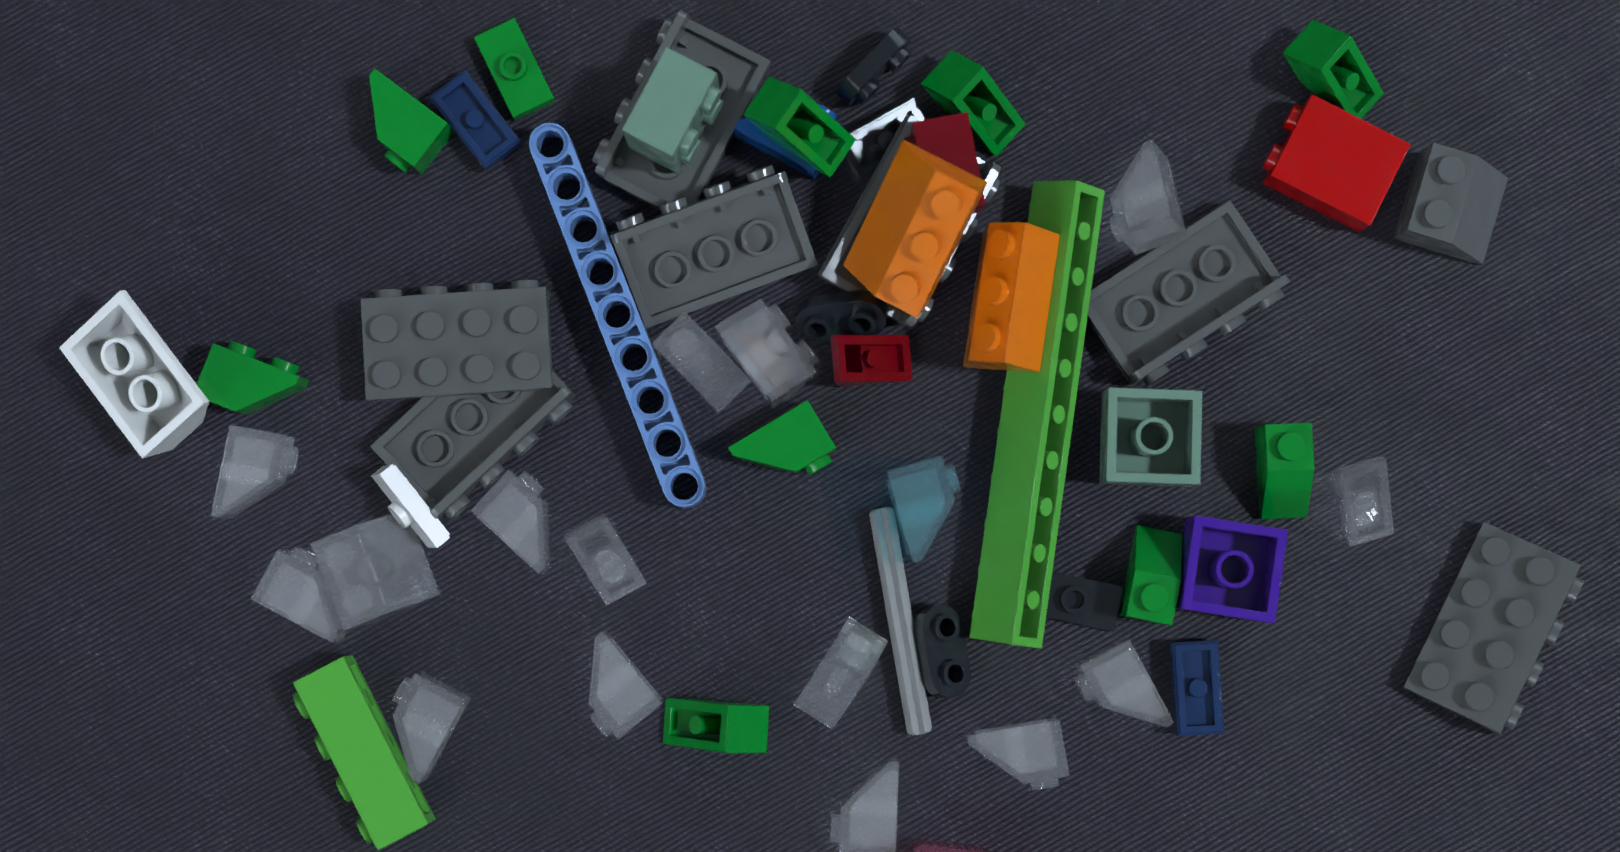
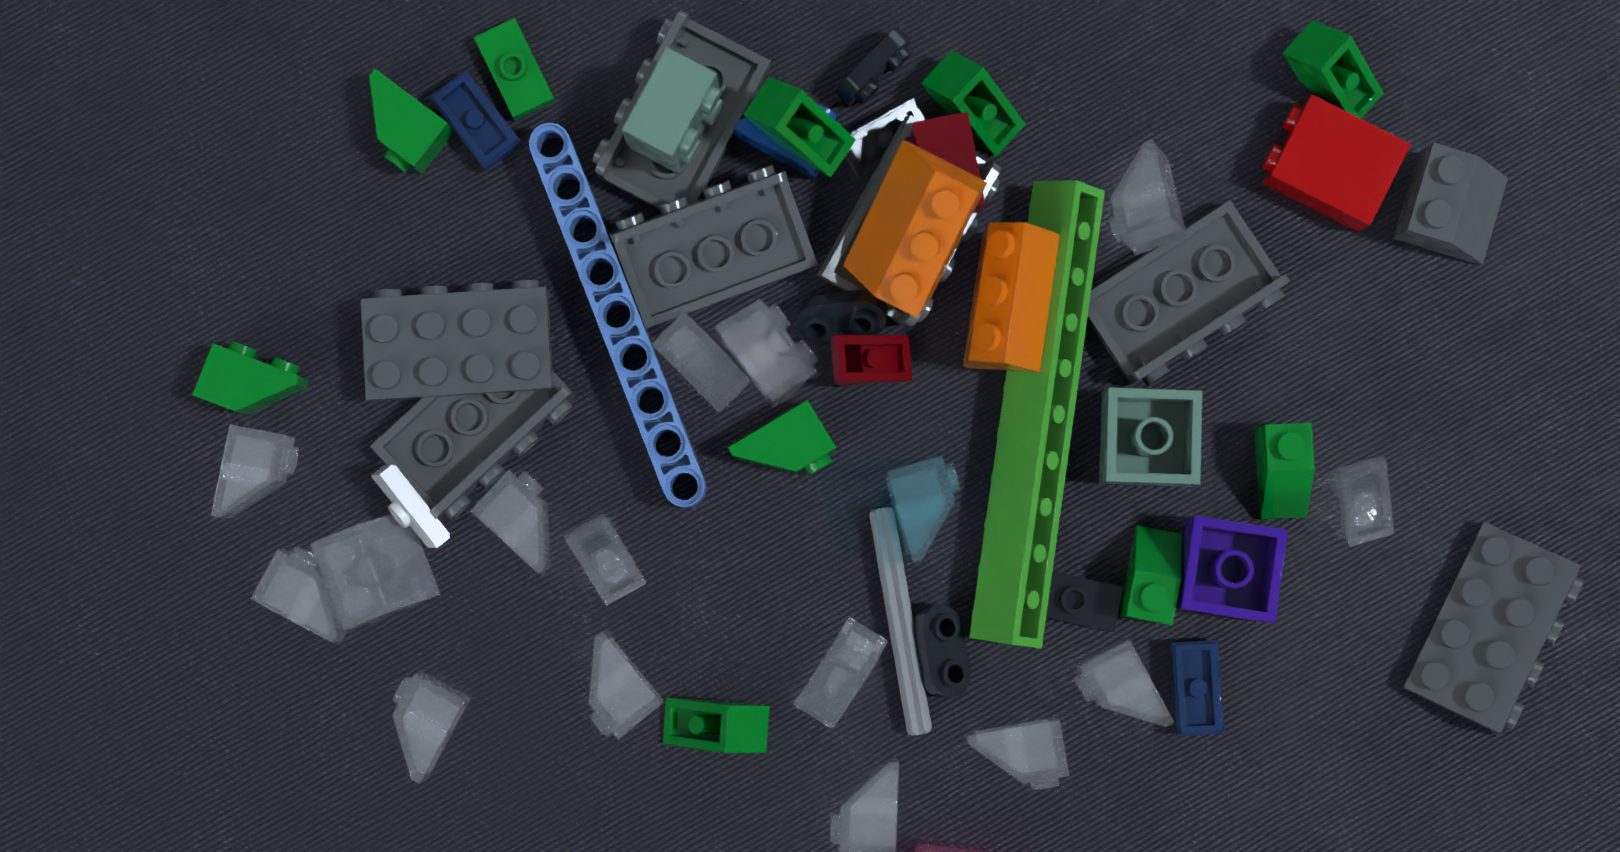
(136, 377): white slope -> none
(363, 751): bright green brick -> none

